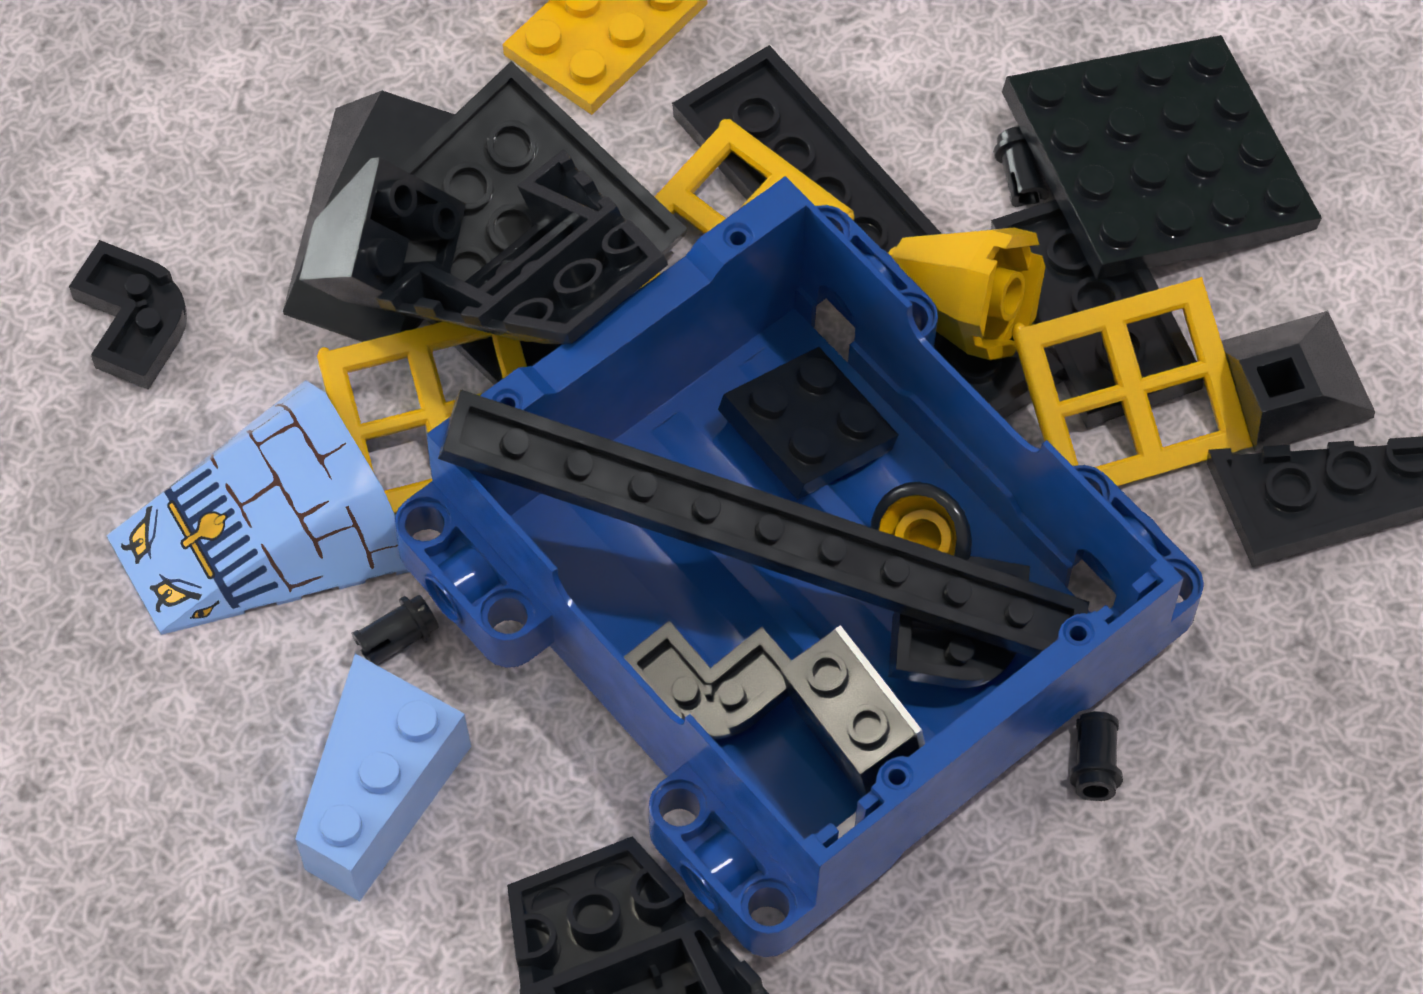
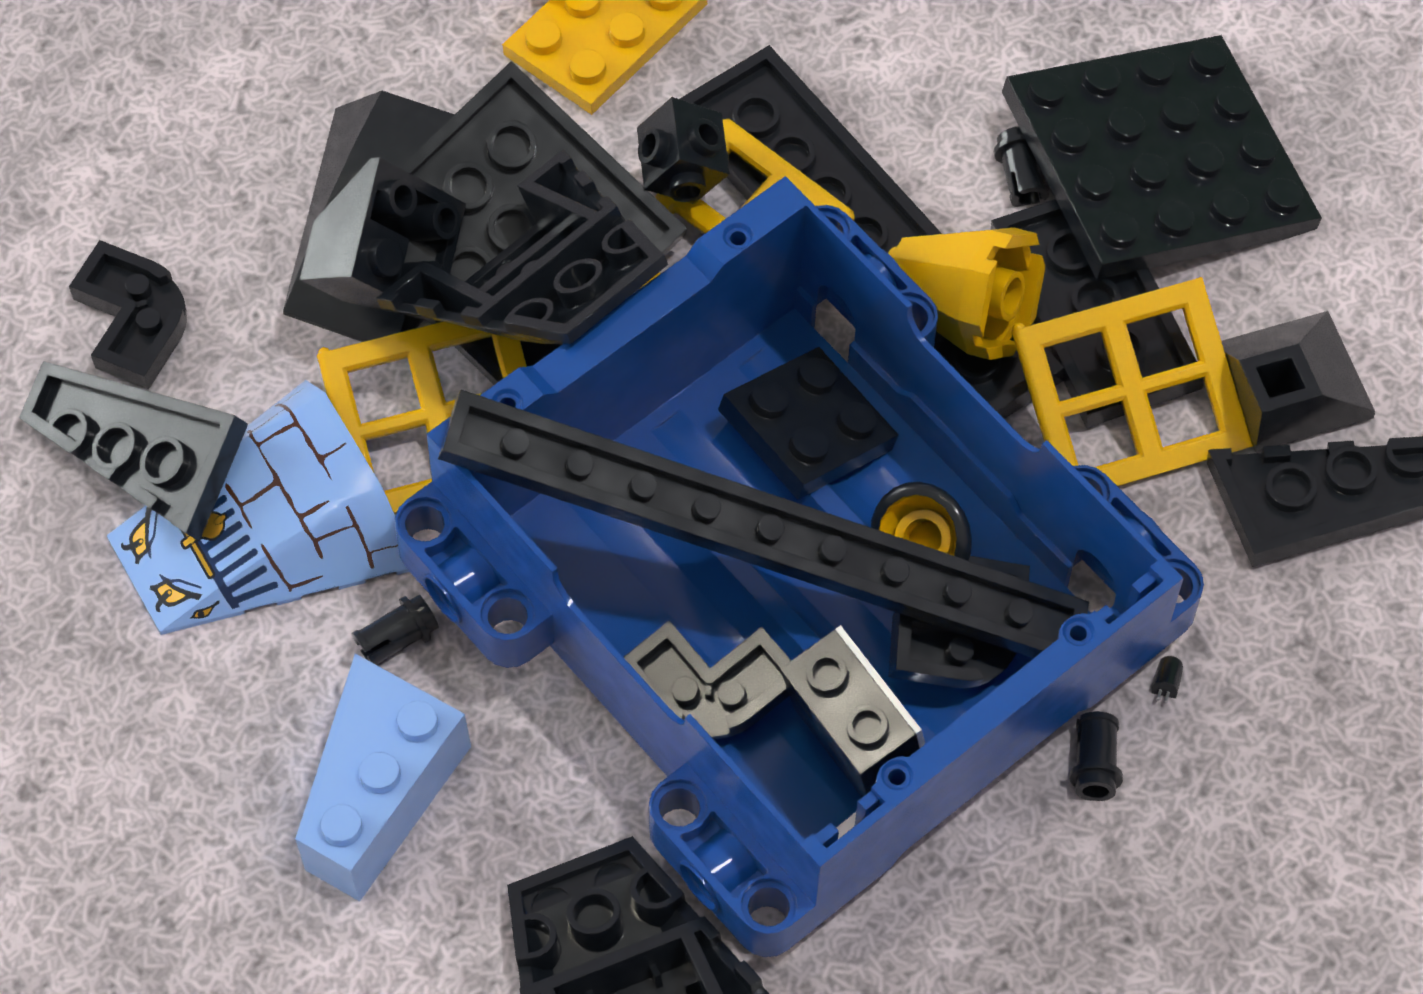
(145, 442): none -> wing
(682, 150): none -> black brick
(1167, 678): none -> black piece

